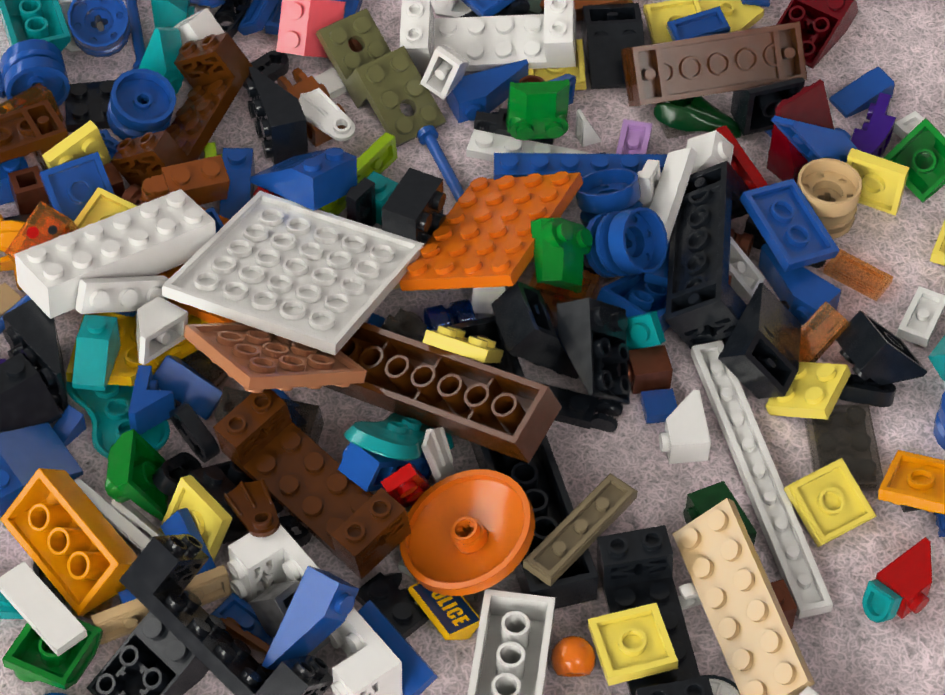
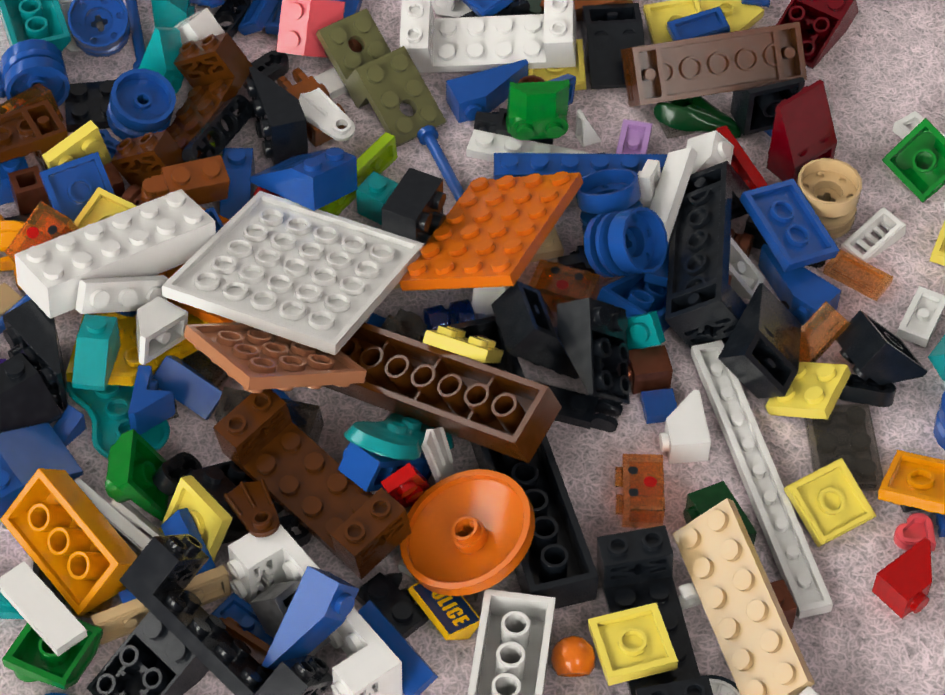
(194, 432): black beam -> none
(216, 130): none -> black beam
(362, 203): black plate -> none
(444, 71): white slope -> none
(560, 252): green slope -> none
(579, 529): dark tan tile -> none
(642, 490): none -> clear orange brick
(815, 141): blue slope -> none
(862, 92): blue slope -> none
(877, 133): dark purple slope -> none
(880, 602): teal tile -> none
(881, 180): light yellow plate -> none
(881, 218): none -> white slope
(914, 530): none -> coral tile

